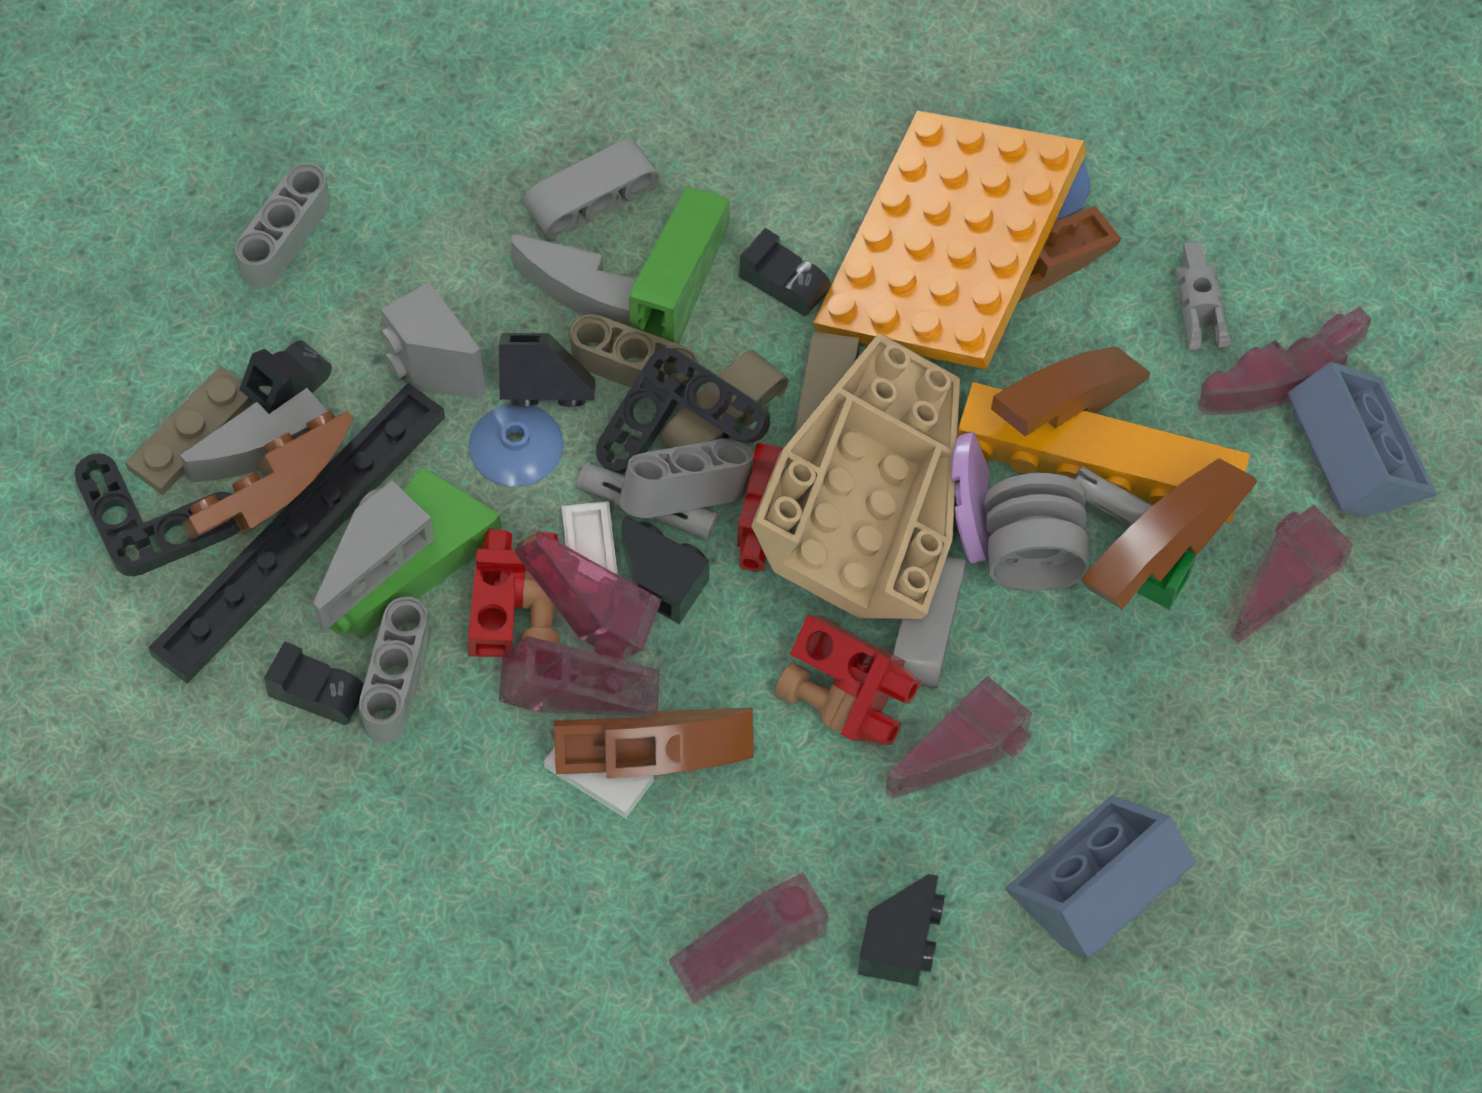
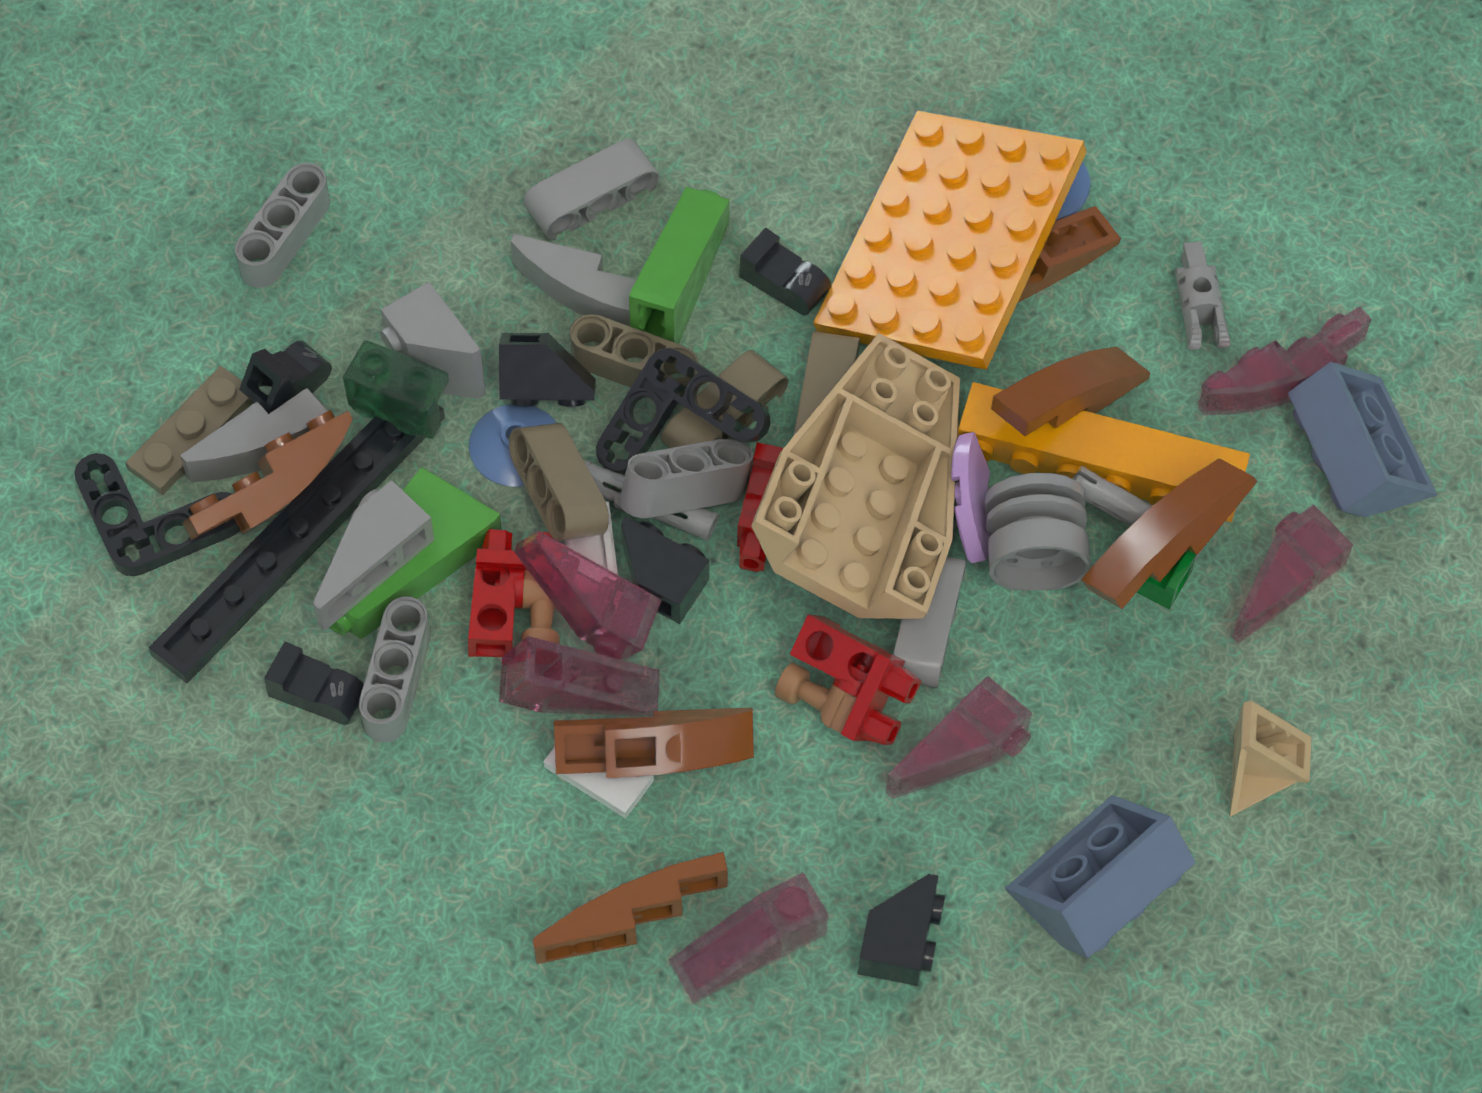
(395, 389): none -> clear green bracket
(558, 481): none -> dark tan beam
(611, 918): none -> dark orange slope
(1266, 756): none -> tan slope

